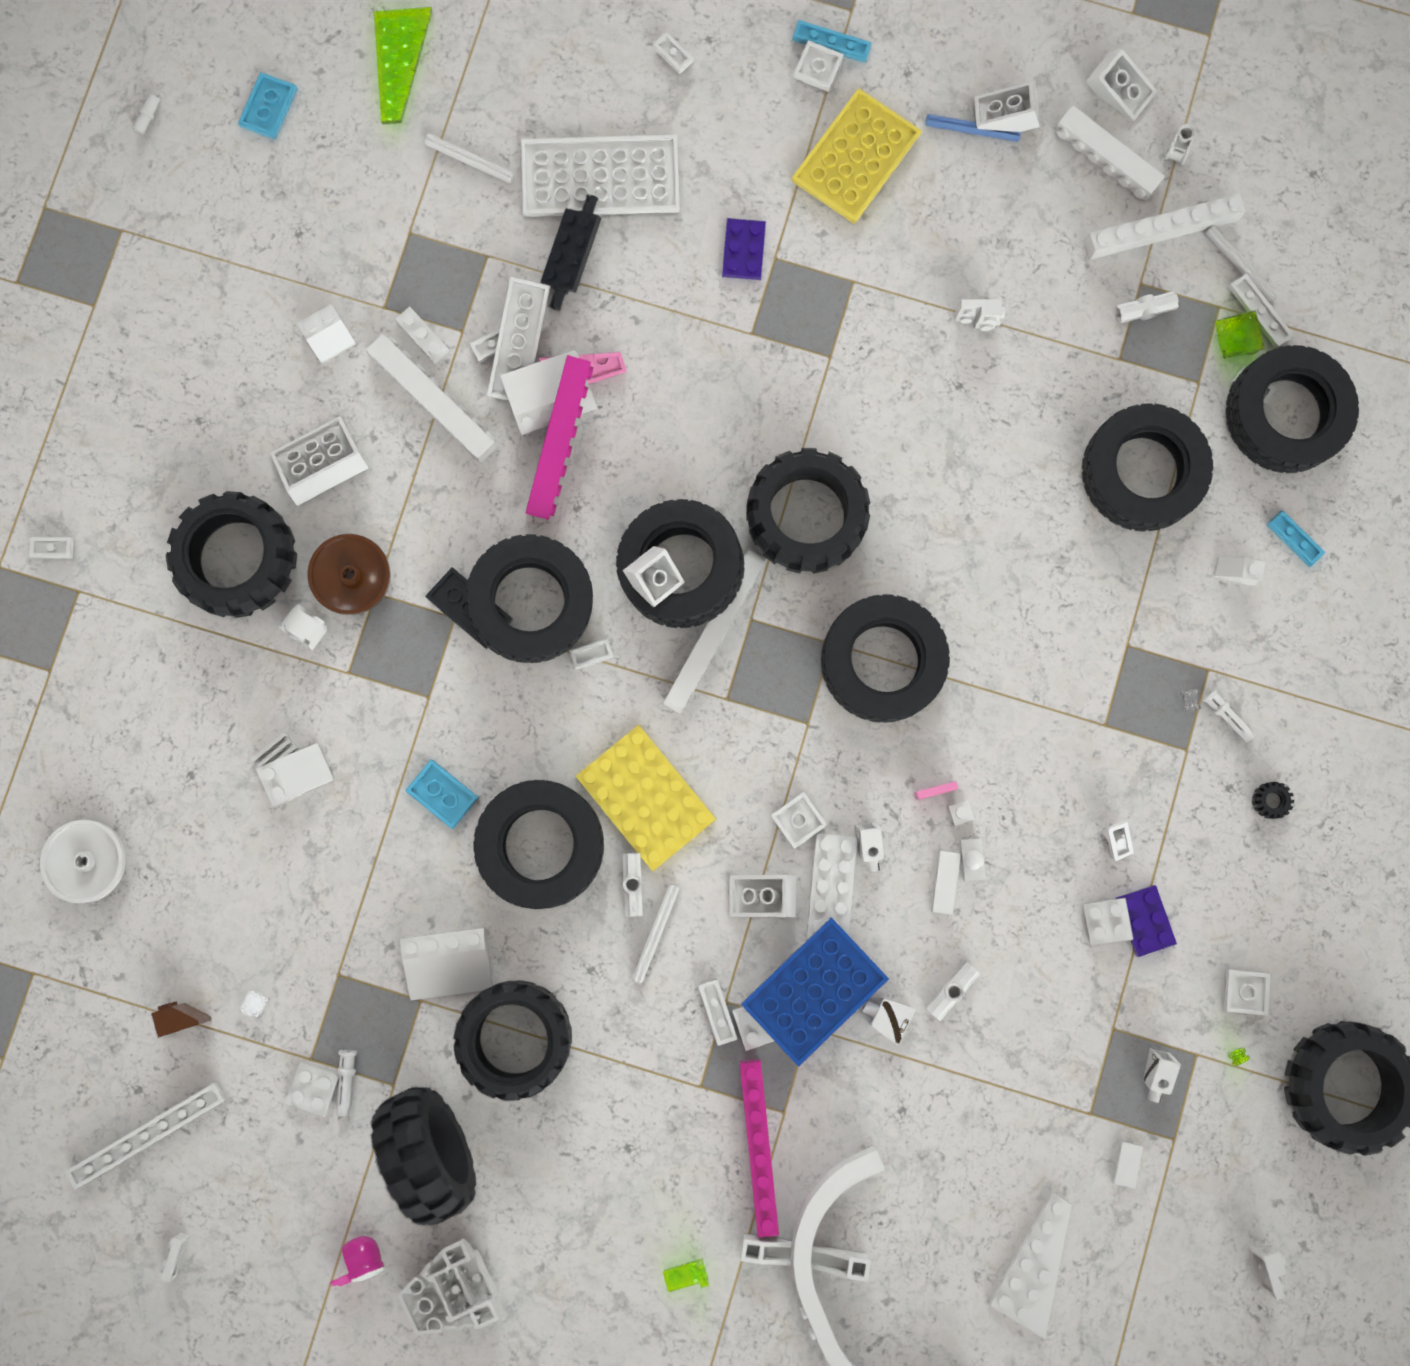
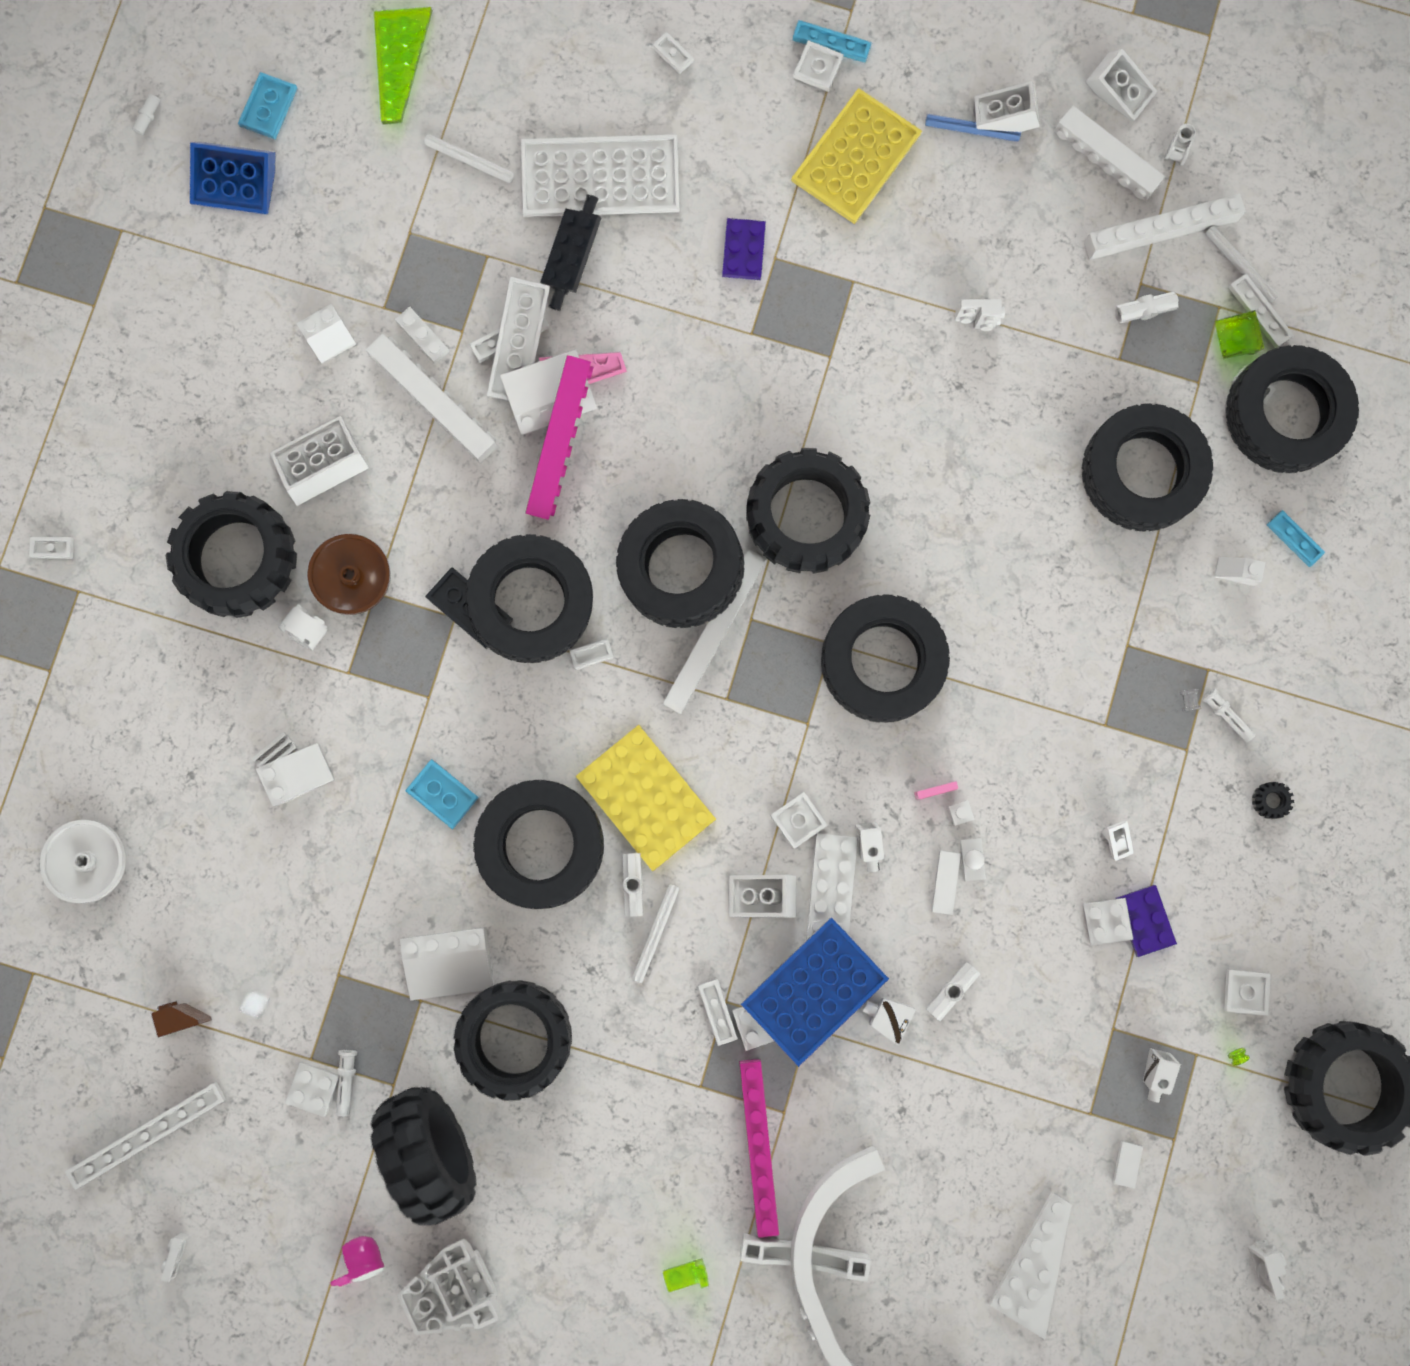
(231, 177): none -> blue slope
(654, 575): white slope -> none

